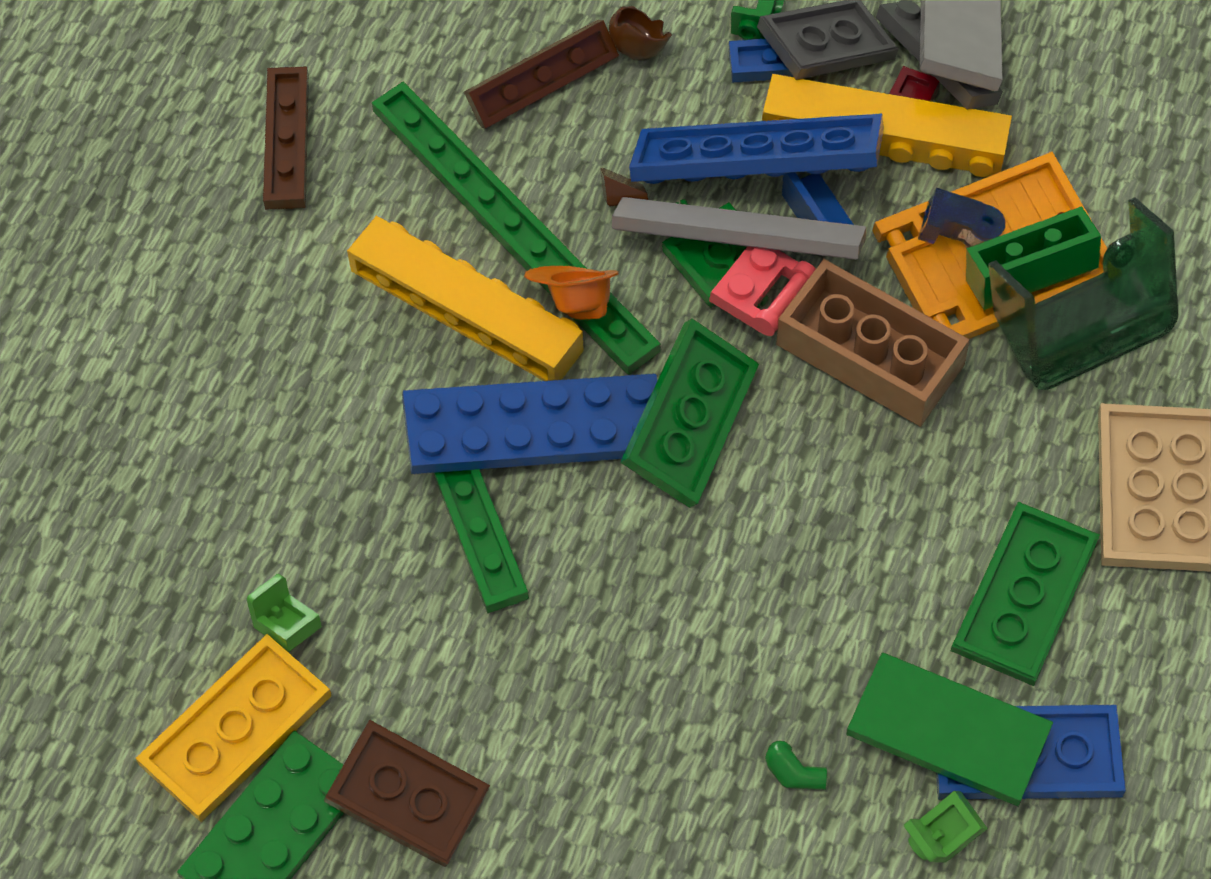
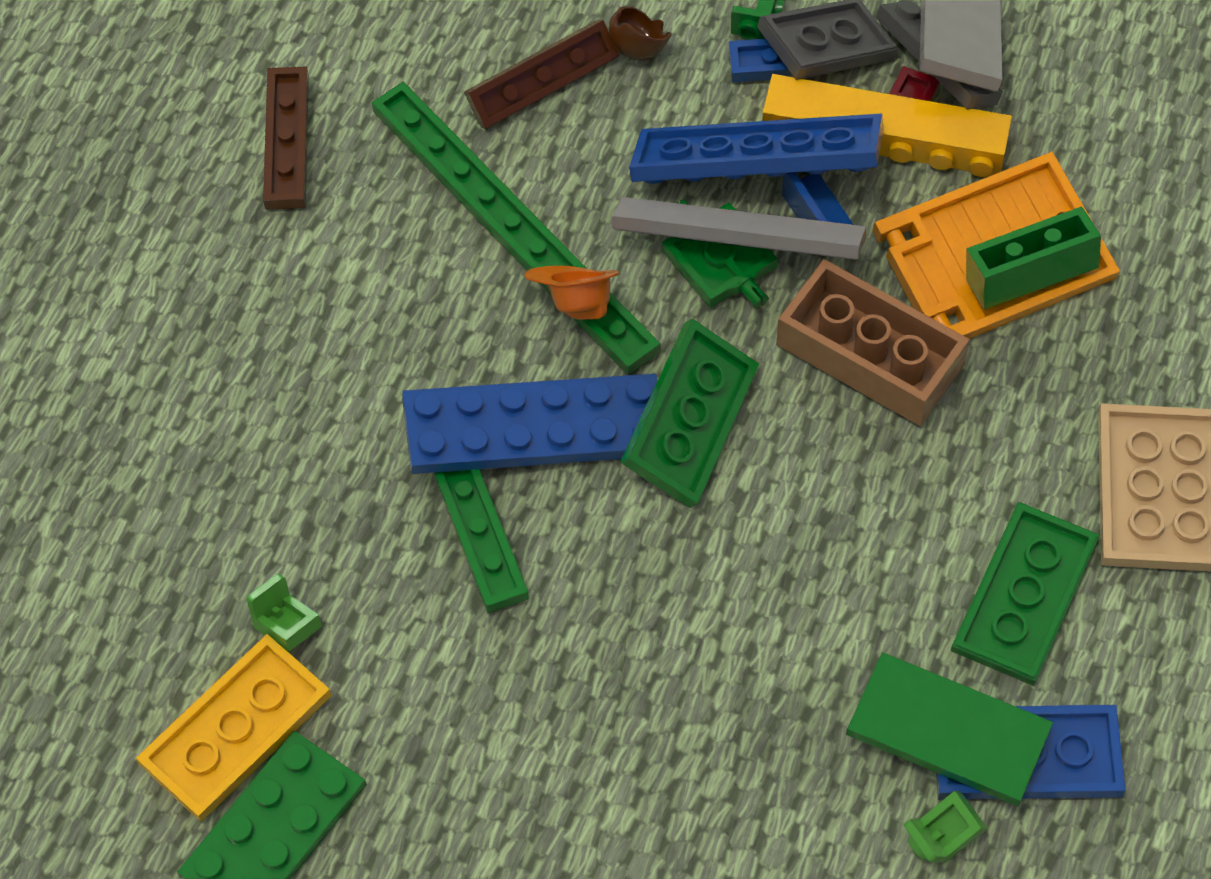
(407, 793): reddish brown tile -> none
(466, 300): yellow brick -> none
(617, 186): reddish brown slope -> none
(752, 279): coral plate -> none
(790, 771): green arm -> none
(960, 219): clear blue leg -> none
(1099, 317): clear green windscreen -> none

